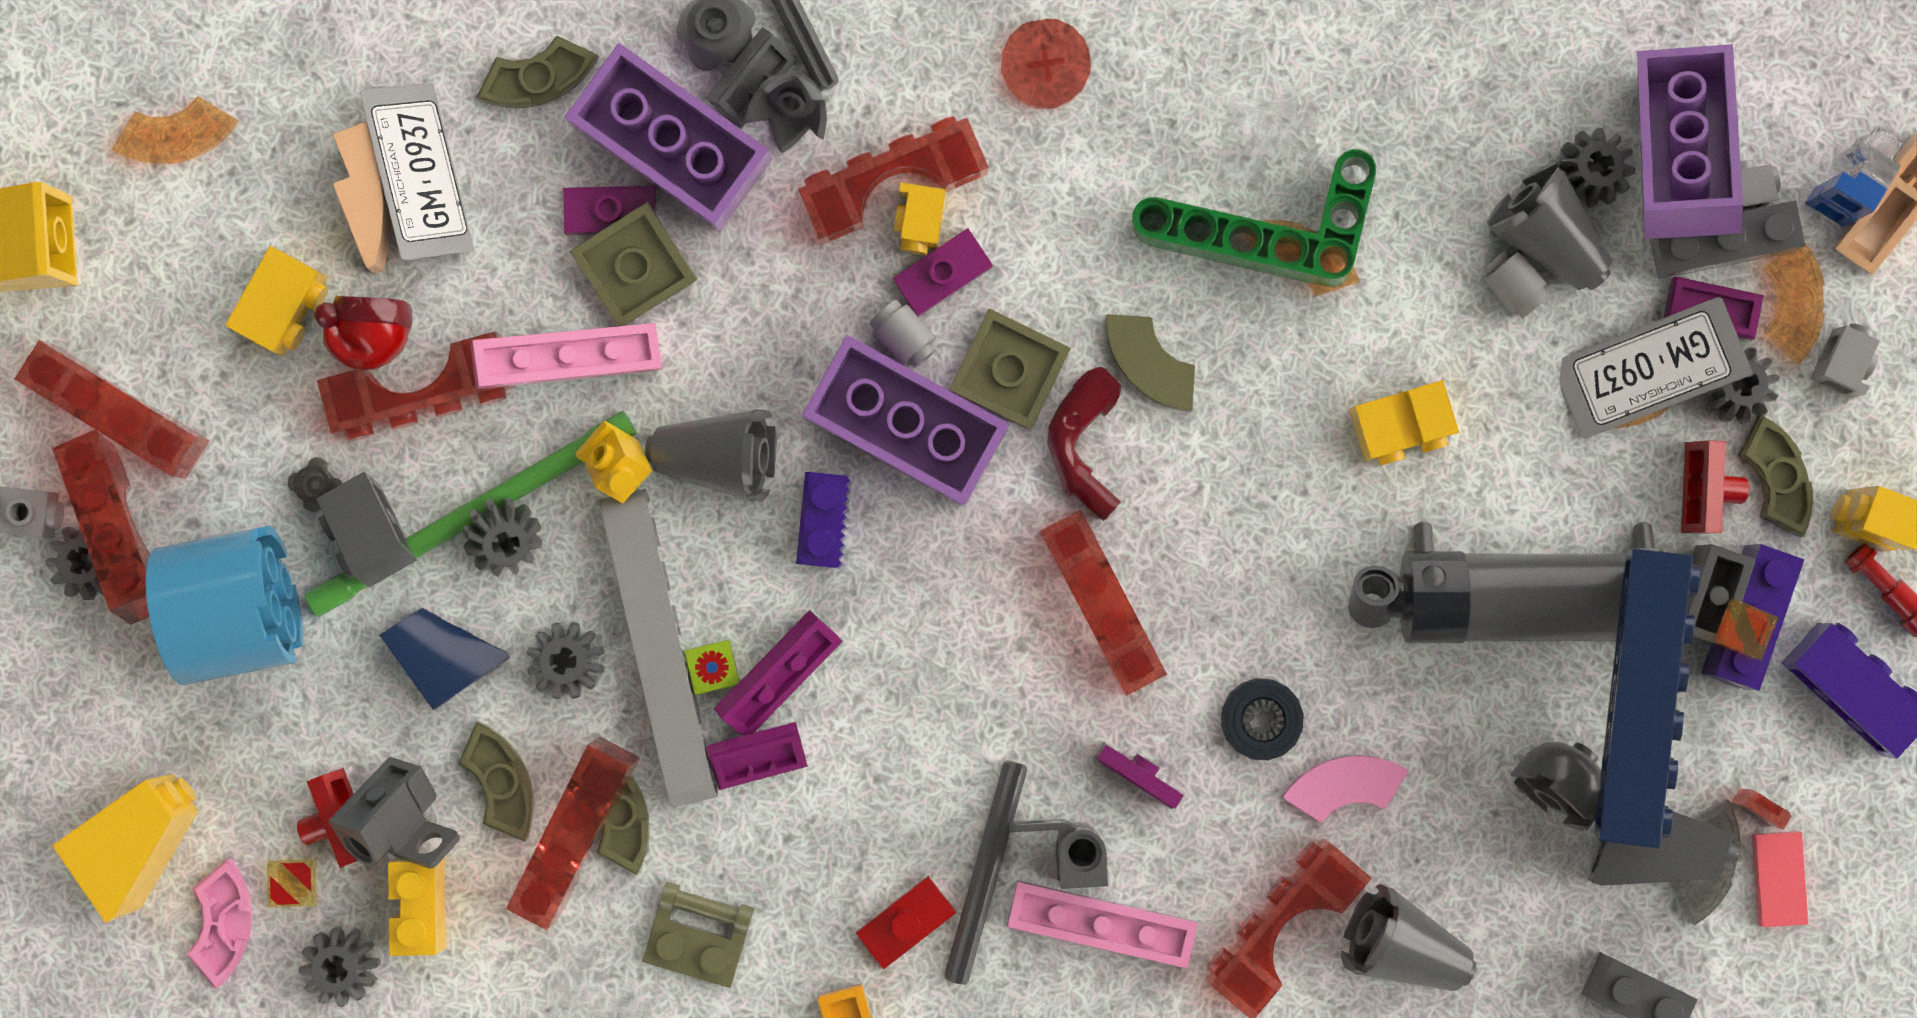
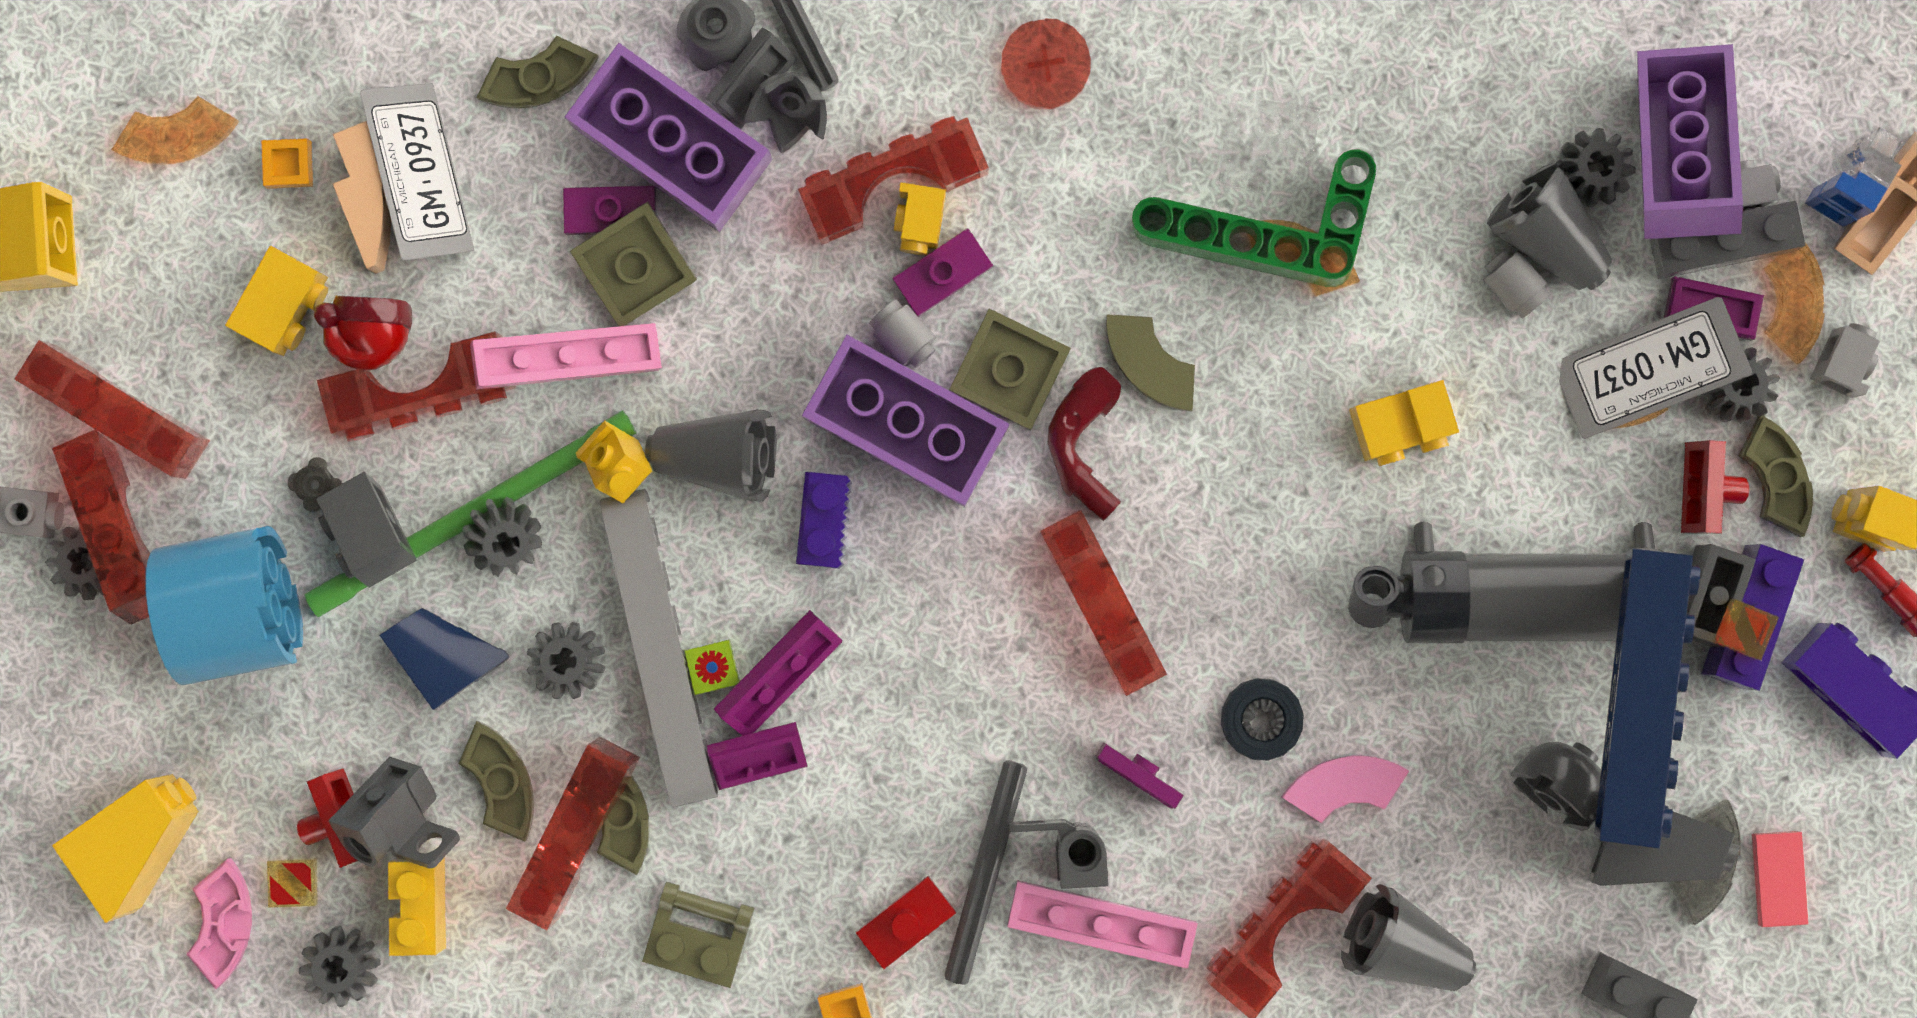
(287, 163): none -> light orange plate
(1762, 808): clear red tile -> none

